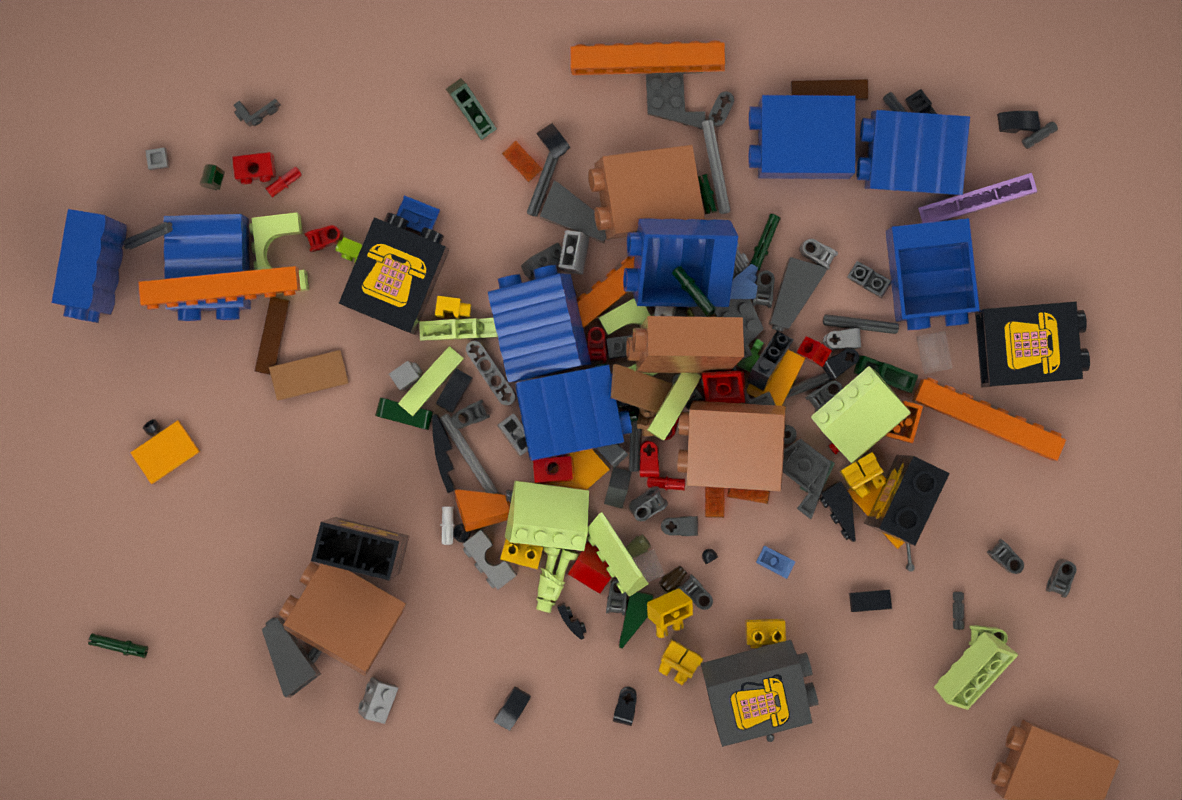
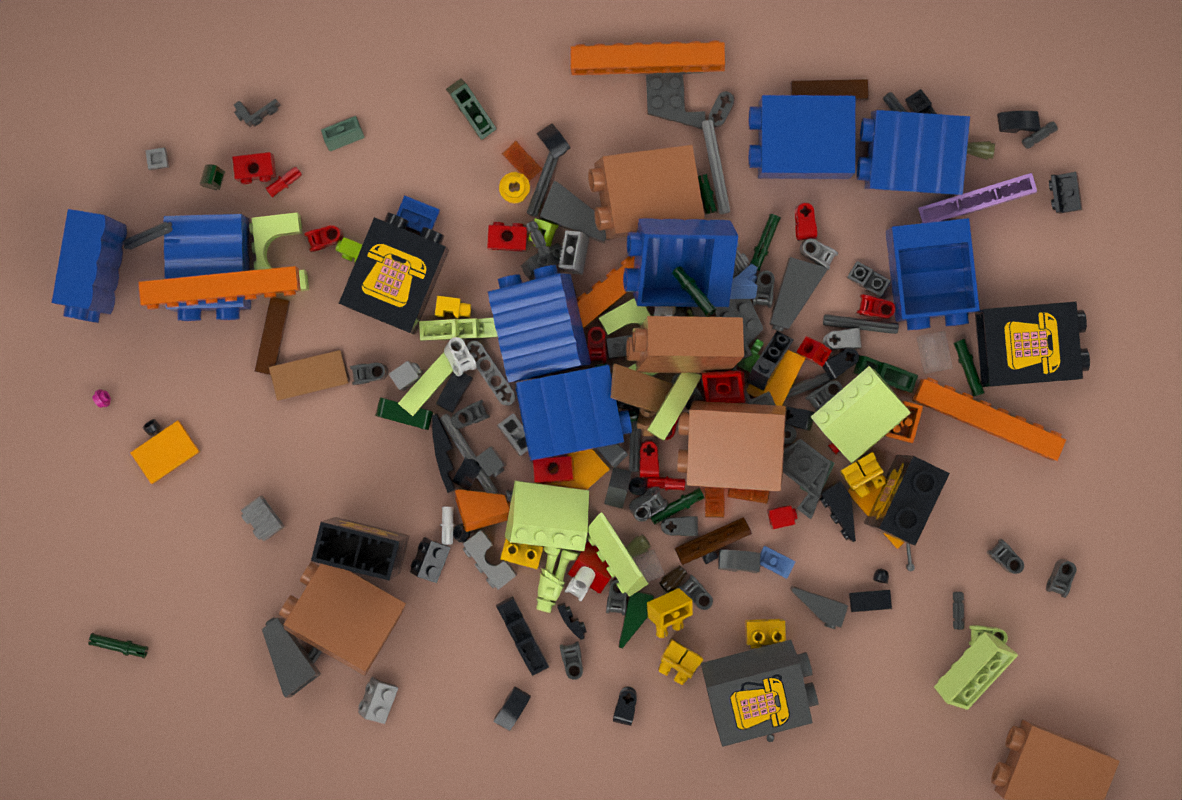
(101, 398): none -> dark pink plate
(262, 518): none -> light grey brick
(342, 133): none -> sand green slope
(365, 373): none -> dark grey piece
(429, 560): none -> bracket
(461, 359): none -> white piece
(467, 473): none -> black slope
(491, 462): none -> dark grey brick
(514, 180): none -> yellow piece
(518, 242): none -> red brick
(522, 636): none -> black slope
(538, 239): none -> dark grey axle
(550, 229): none -> lime brick
(572, 658): none -> dark grey piece
(581, 582): none -> white piece
(637, 486): none -> black plate
(678, 505): none -> dark green pin
(713, 541): none -> reddish brown tile
(739, 561): none -> dark grey slope
(782, 516): none -> red brick
(799, 418): none -> black piece
(805, 226): none -> red piece
(825, 609): none -> dark grey slope
(874, 307): none -> red piece
(881, 575): none -> black hinge
(968, 367): none -> dark green pin
(981, 149): none -> olive cone
(1065, 192): none -> black bracket

